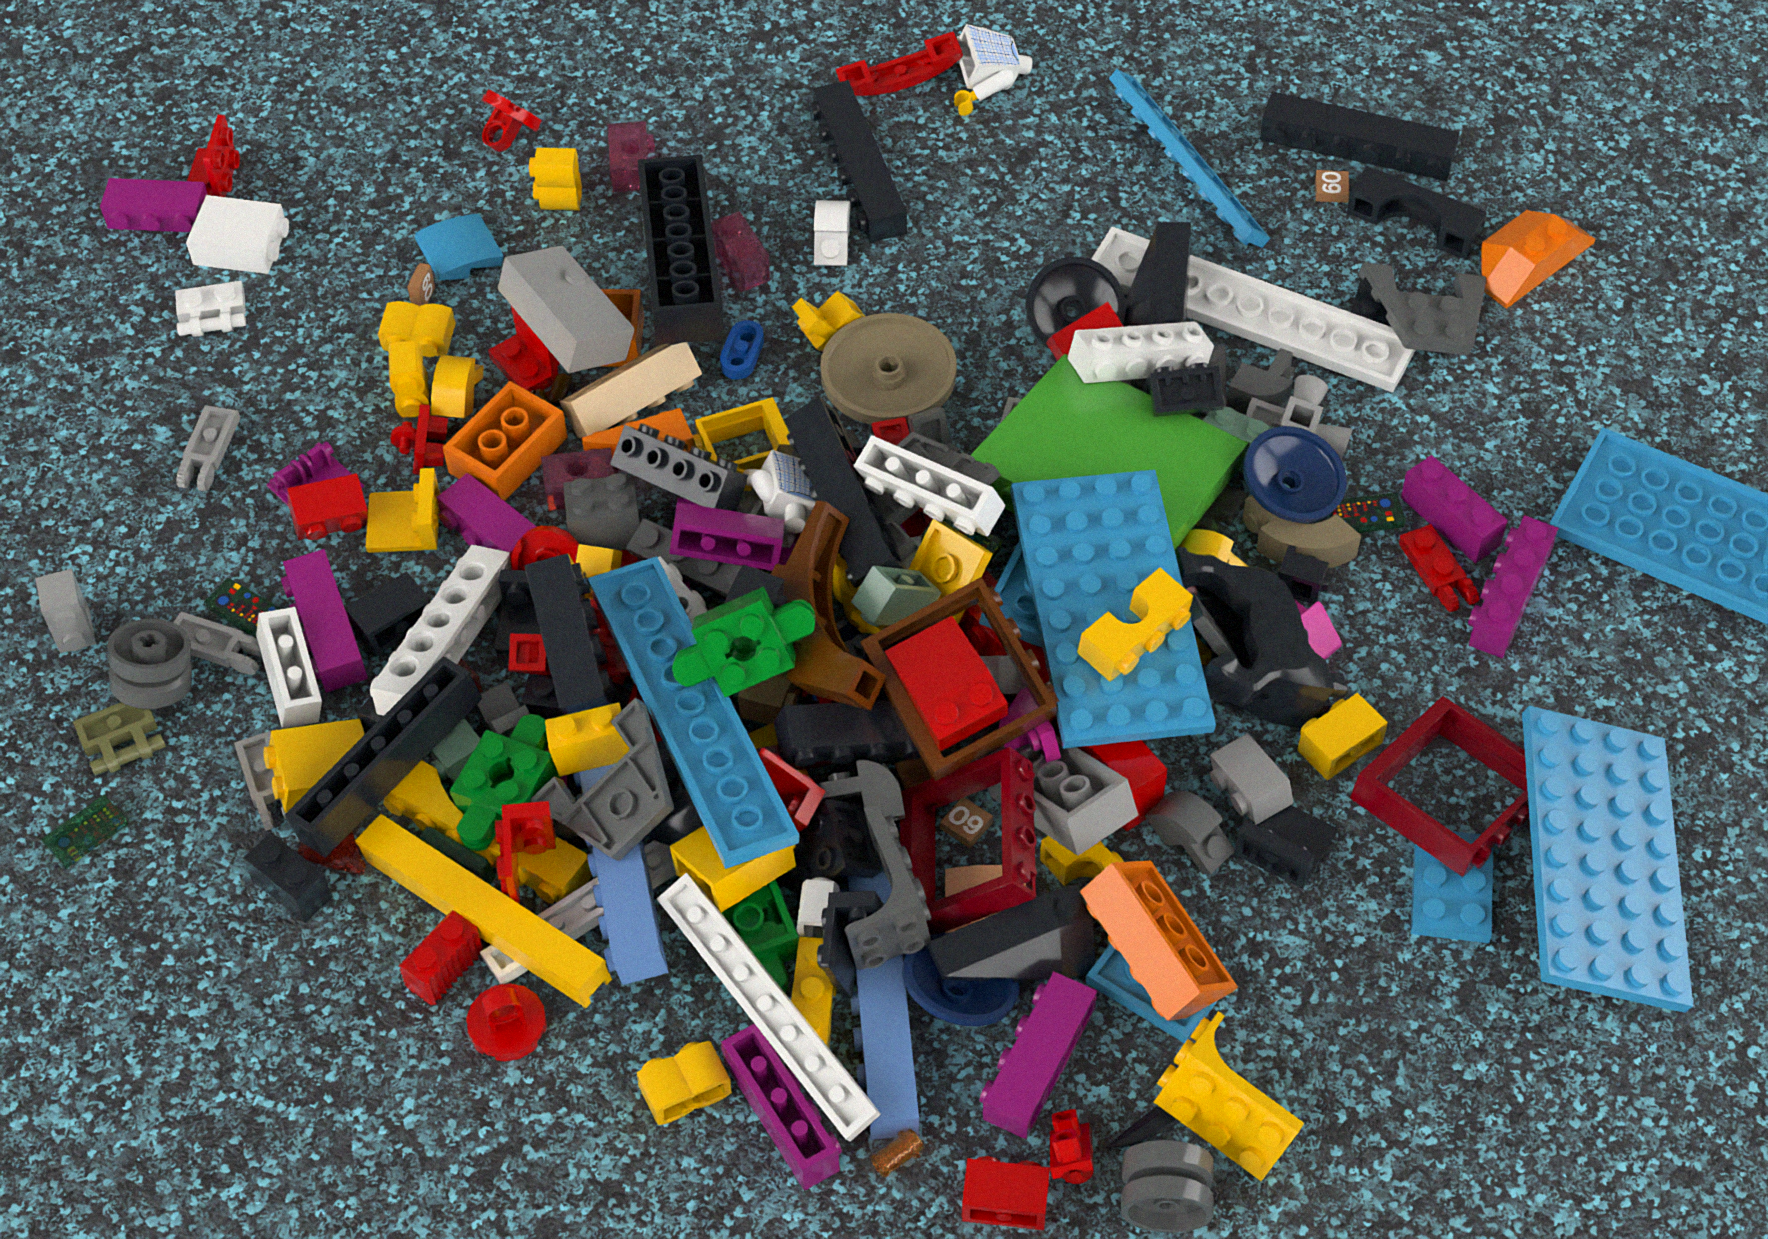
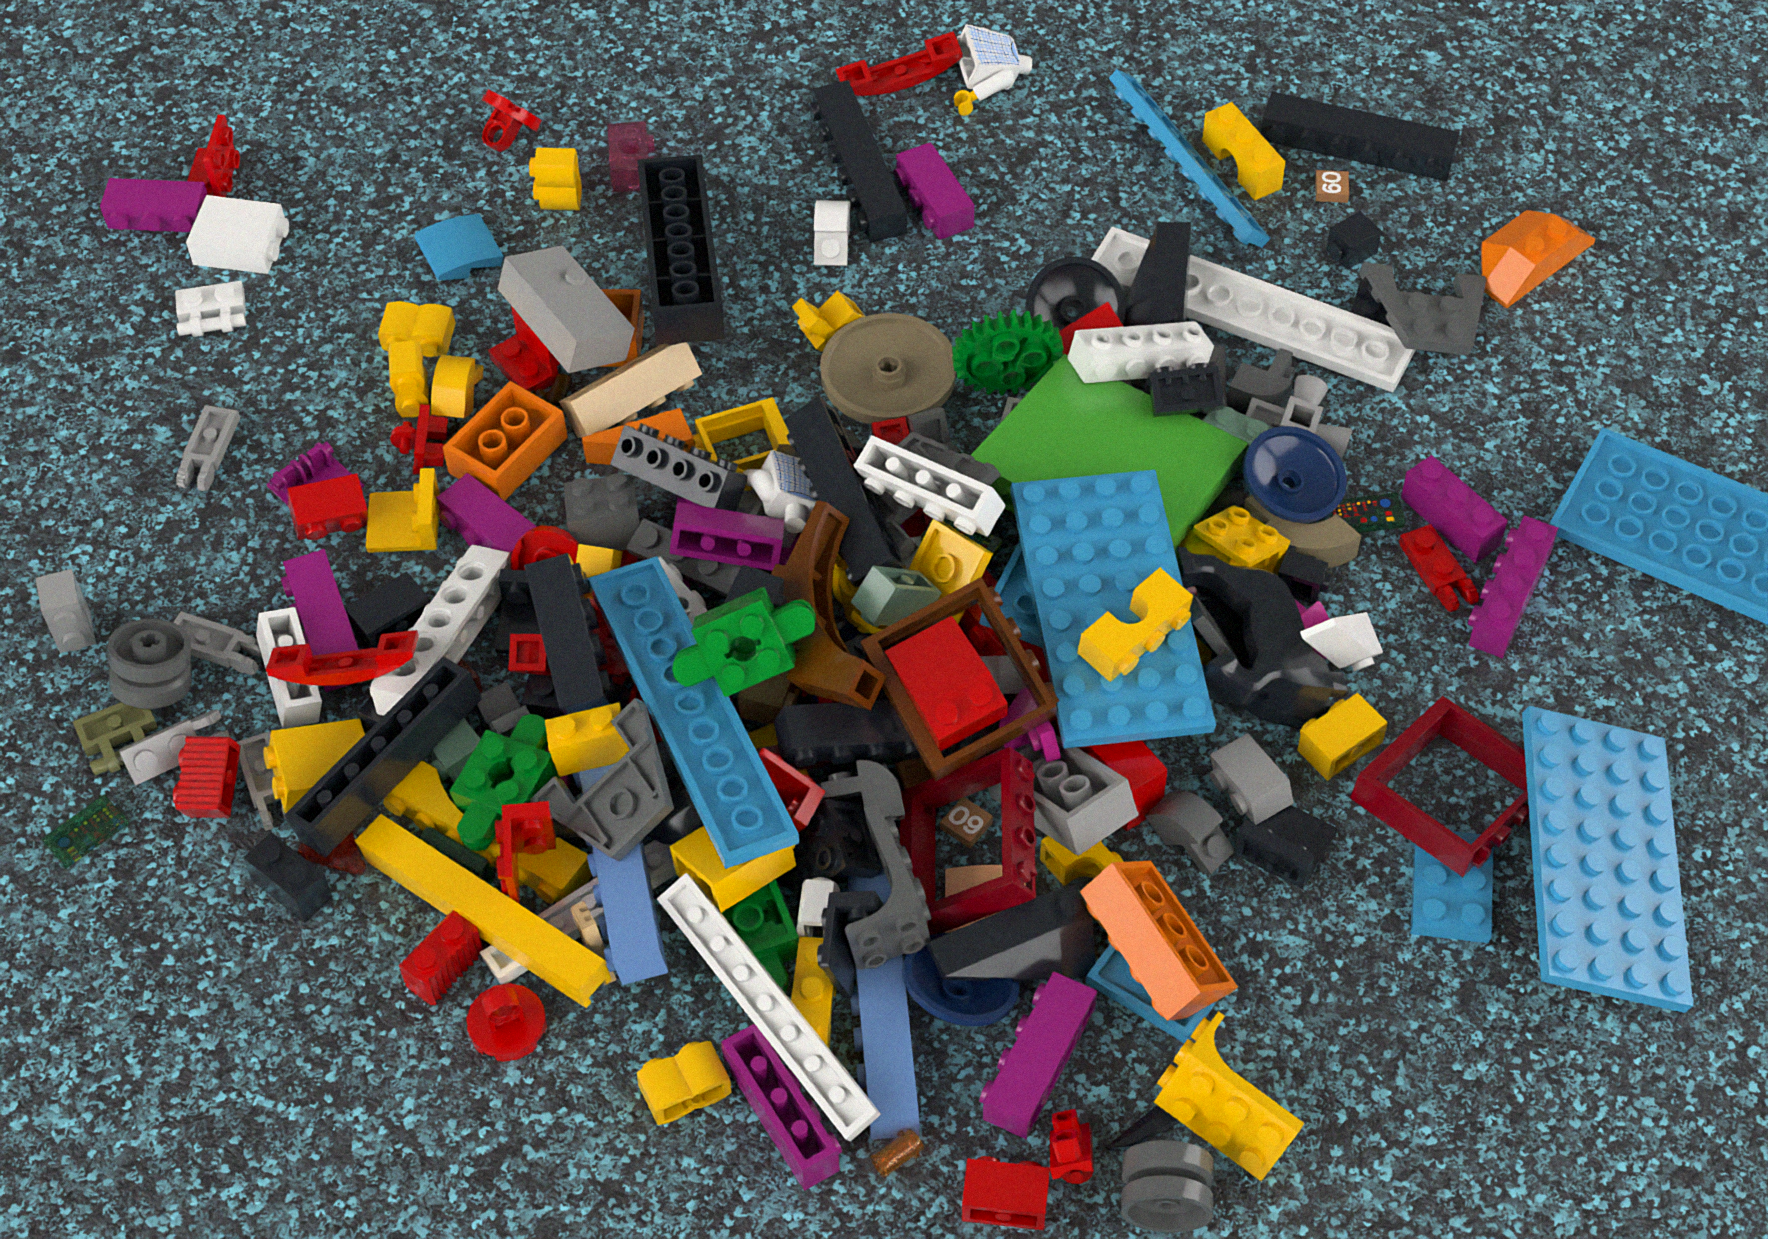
(161, 750): none -> light grey hinge
(207, 777): none -> red brick
(238, 605): clear green tile -> none
(300, 666): none -> red slope
(421, 284): medium nougat tile -> none
(572, 466): clear pink brick -> none
(589, 932): none -> tan tile
(739, 356): blue plate -> none
(740, 251): clear pink brick -> none
(934, 191): none -> magenta brick
(1006, 352): none -> green gear
(1244, 539): none -> yellow bracket
(1258, 163): none -> yellow arch
(1345, 640): none -> white slope
(1353, 240): none -> black brick
(1384, 196): black arch -> none

